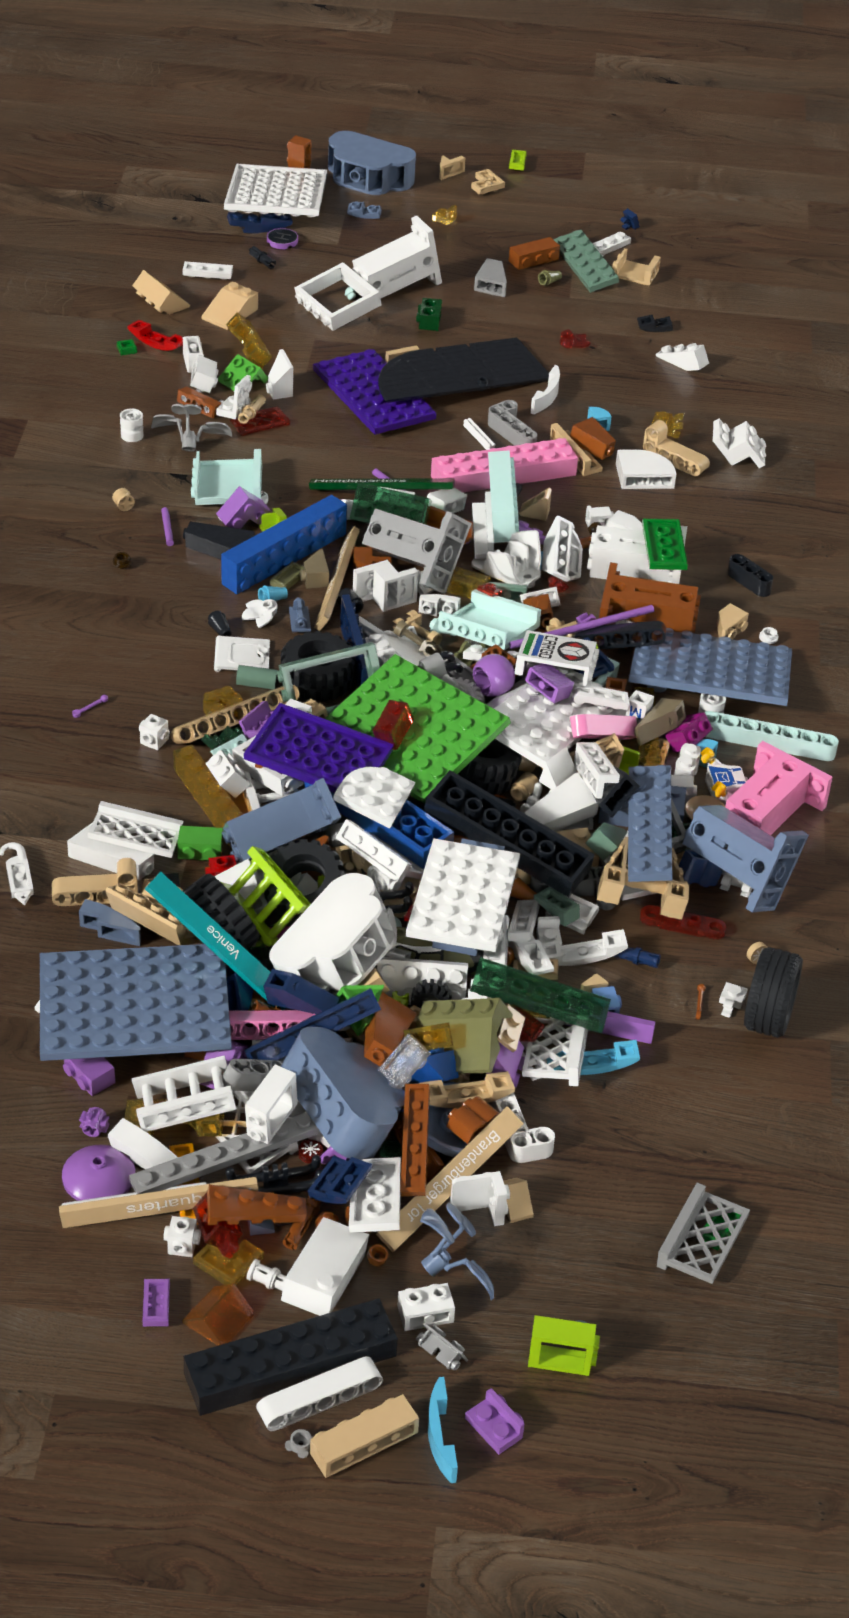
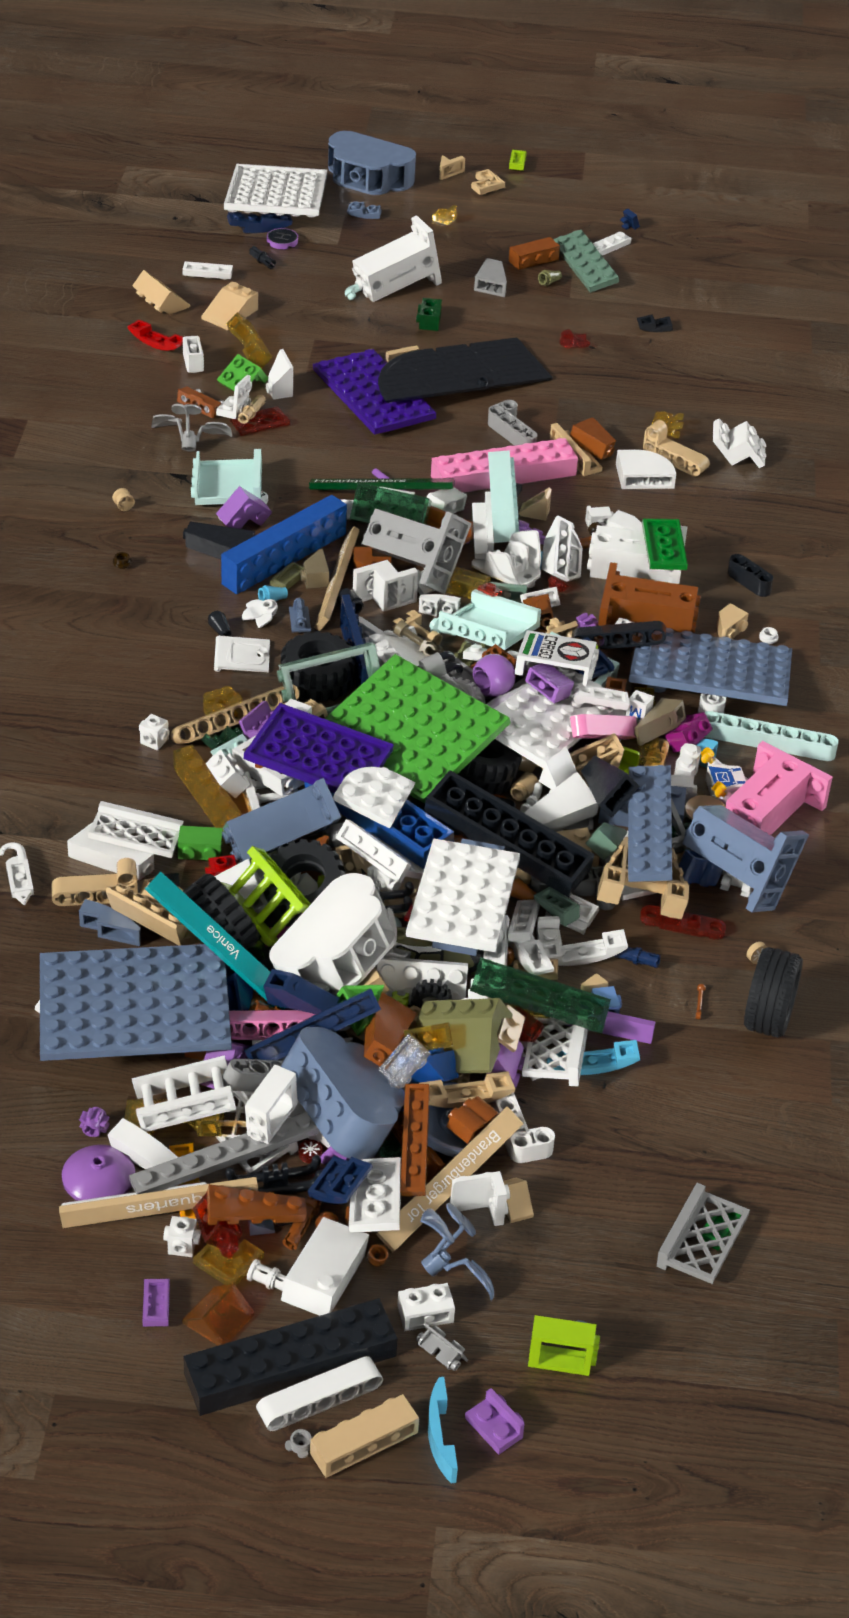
(77, 713): medium lavender hinge -> none
(90, 1073): medium lavender brick -> none
(126, 347): green tile -> none
(131, 425): white wheel -> none
(167, 526): medium lavender bar -> none
(204, 374): white brick -> none
(256, 677): sand green brick -> none
(272, 519): lime panel -> none
(299, 152): dark orange brick -> none
(368, 302): white window -> none
(393, 723): clear red brick -> none
(477, 432): white axle -> none
(544, 399): white slope -> none
(593, 623): medium lavender piece -> none
(594, 767): white fence -> none
(601, 416): medium azure brick -> none
(635, 271): tan panel -> none
(686, 357): white slope -> none
(732, 997): white plate -> none

